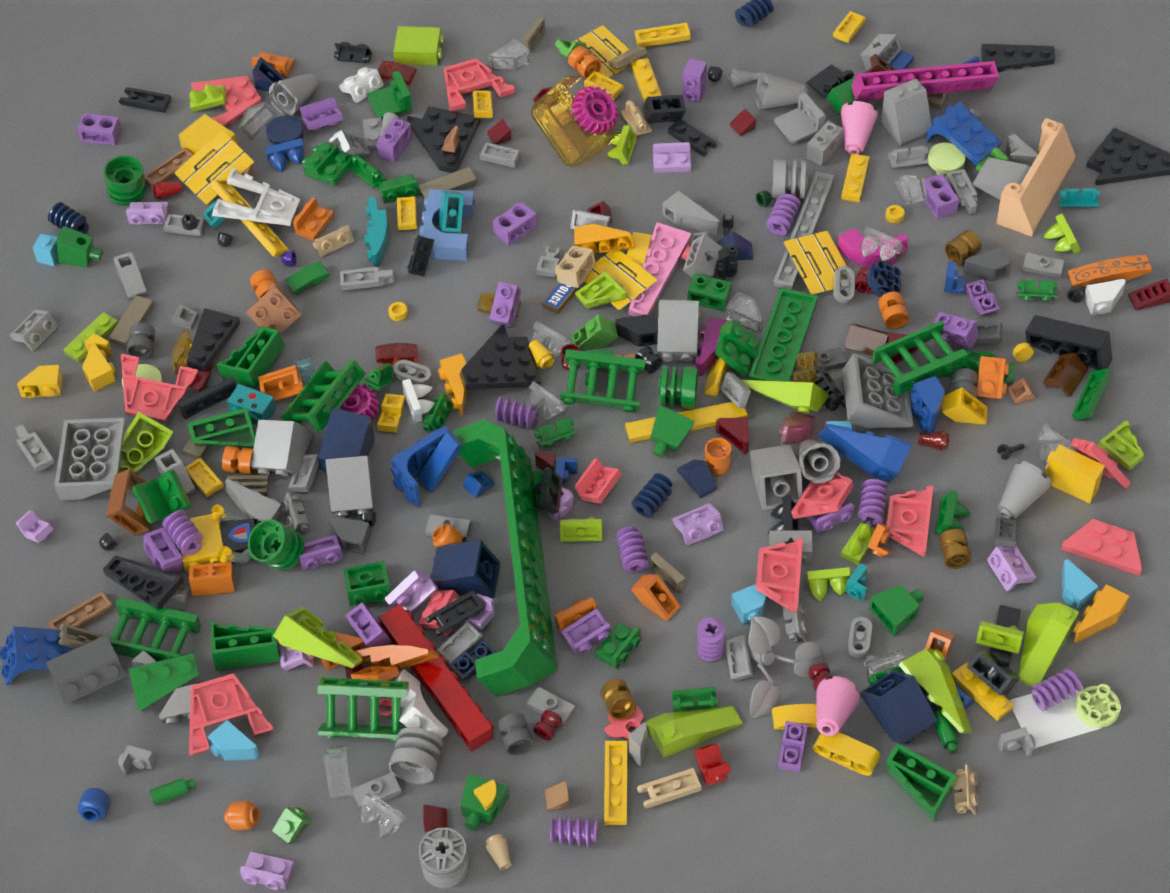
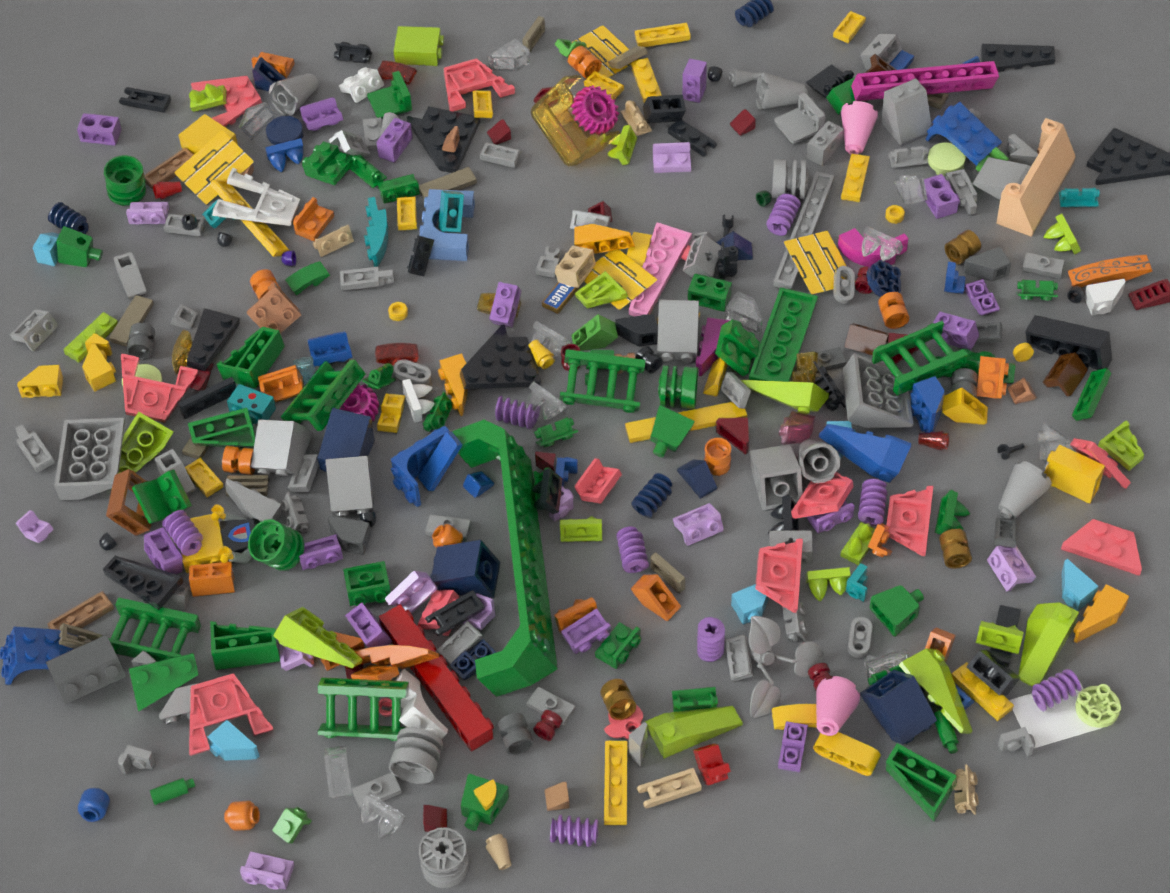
(330, 348): none -> blue bracket
(514, 223): medium lavender brick -> none
(688, 214): light grey slope -> none

